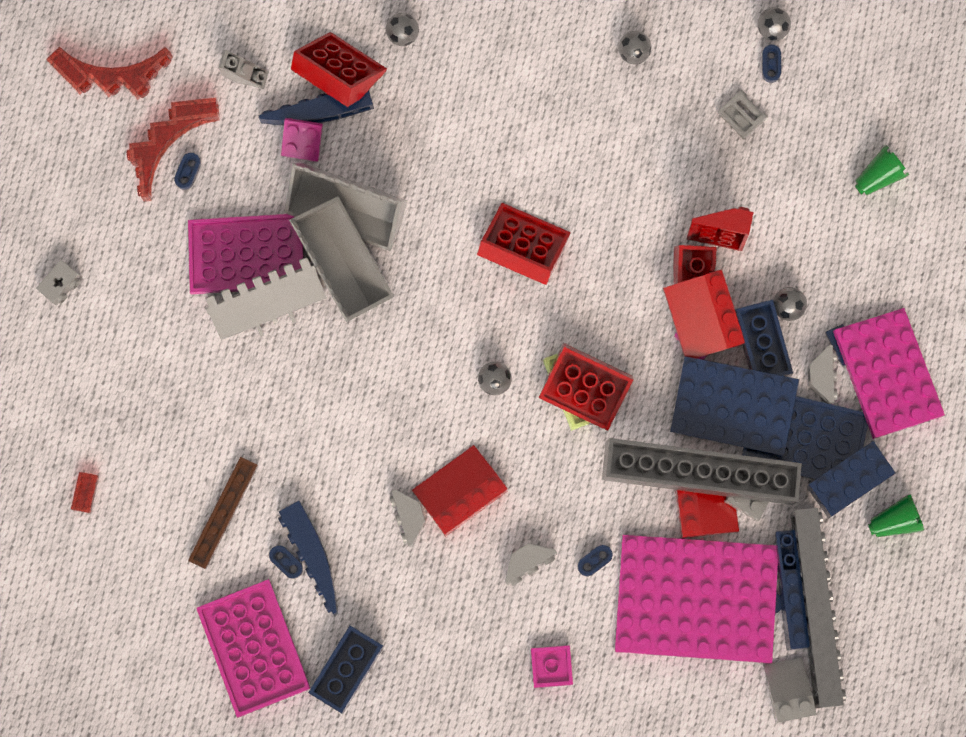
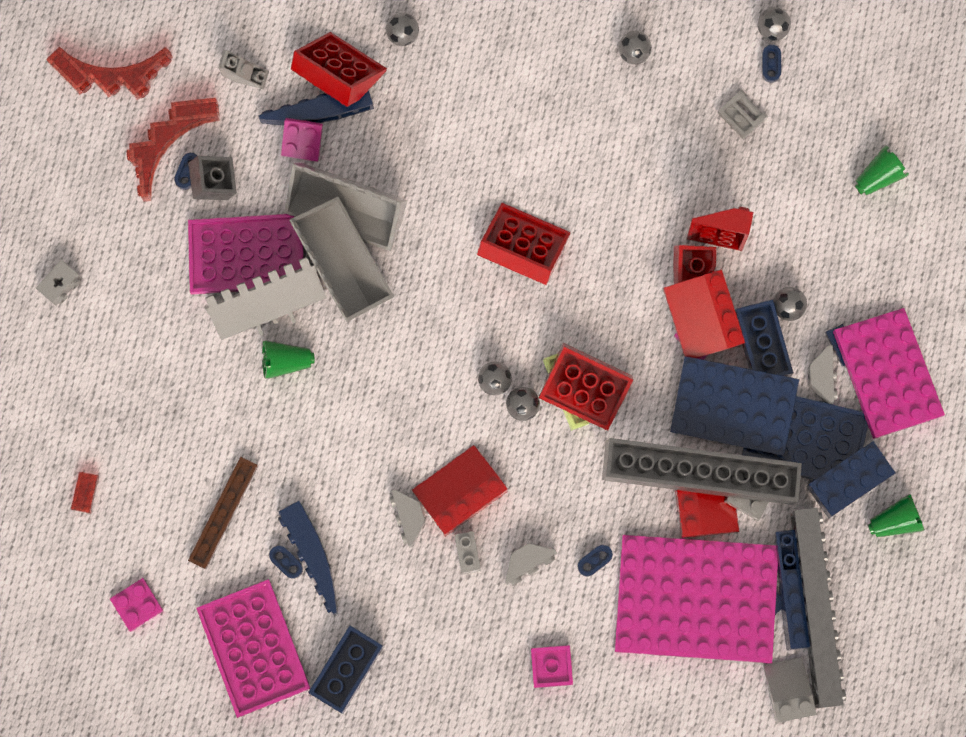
(136, 604): none -> dark pink plate
(212, 178): none -> flat silver brick
(284, 359): none -> green cone
(467, 552): none -> light grey brick
(523, 403): none -> flat silver piece

